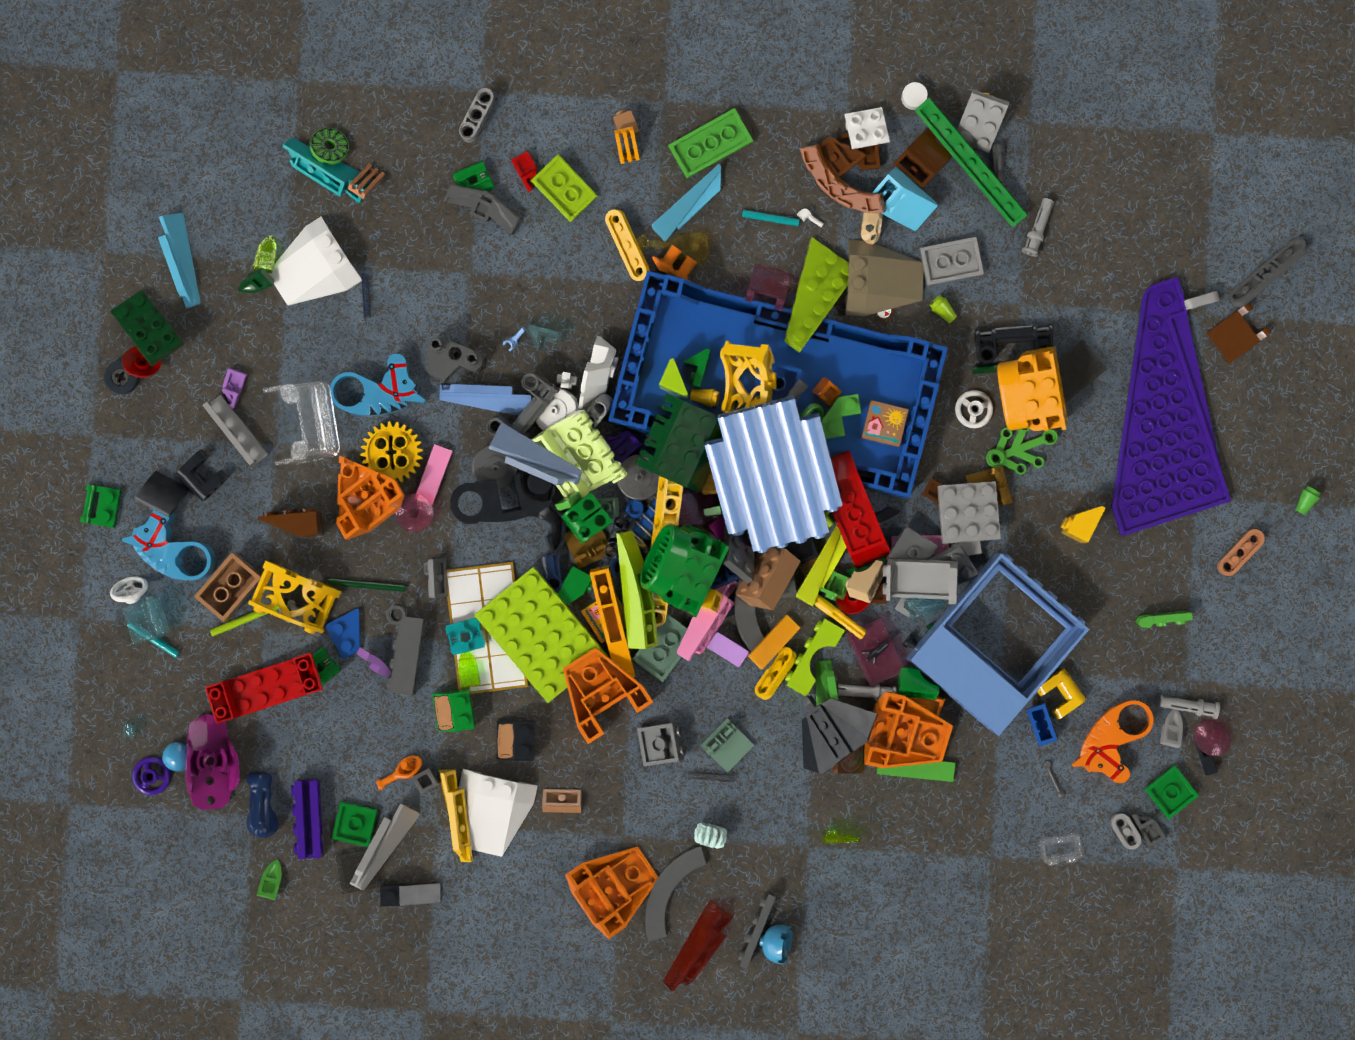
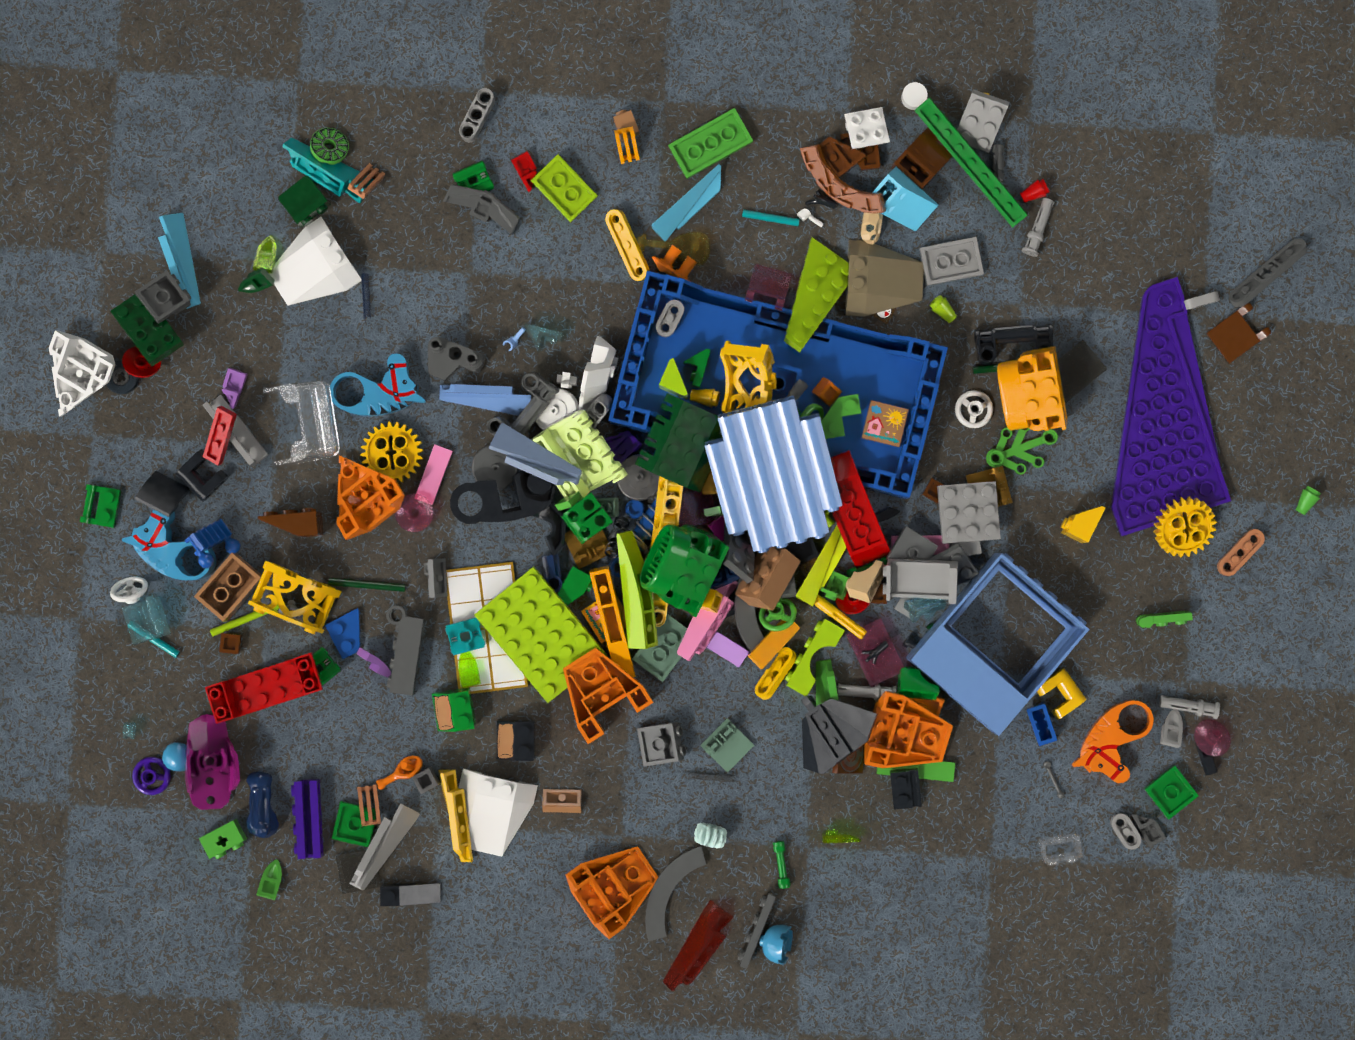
(78, 369): none -> white wedge
(163, 296): none -> dark grey plate
(210, 537): none -> blue gear
(212, 844): none -> bright green brick
(219, 435): none -> plate
(230, 643): none -> reddish brown plate
(304, 201): none -> dark green bracket
(367, 789): none -> nougat tile
(669, 318): none -> light grey plate
(777, 616): none -> bright green piece
(783, 880): none -> green bar
(820, 199): none -> black bar
(905, 788): none -> black plate
(1035, 191): none -> red cone
(1201, 522): none -> yellow gear

